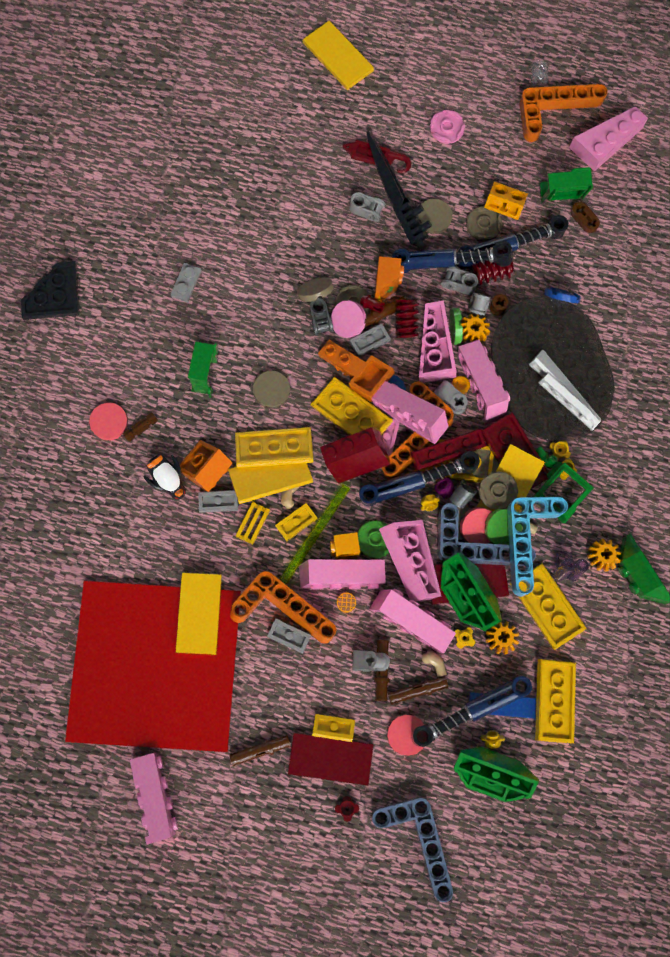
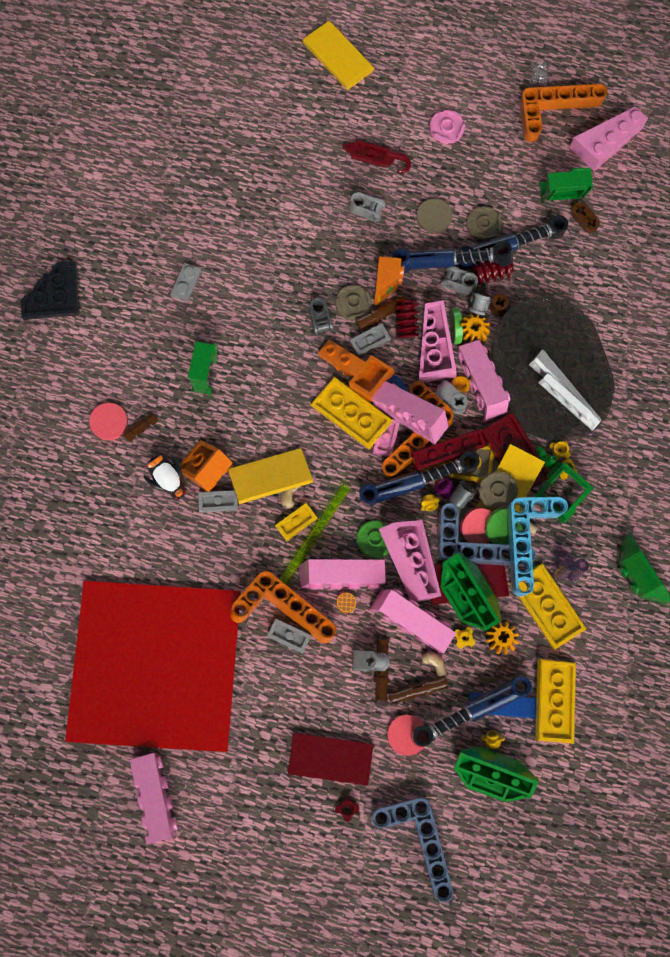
(199, 613): yellow tile -> none
(257, 751): reddish brown pin -> none
(259, 508): yellow tile -> none
(271, 389): dark tan tile -> none
(273, 447): yellow tile -> none
(314, 288): dark tan tile -> none
(333, 728): yellow plate -> none
(345, 546): light orange brick -> none
(348, 319): bright pink tile -> none
(355, 455): dark red slope -> none
(371, 303): dark red pin -> none
(401, 205): black piece -> none
(506, 200): light orange brick -> none
(562, 295): blue tile -> none
(610, 561): light orange gear -> none

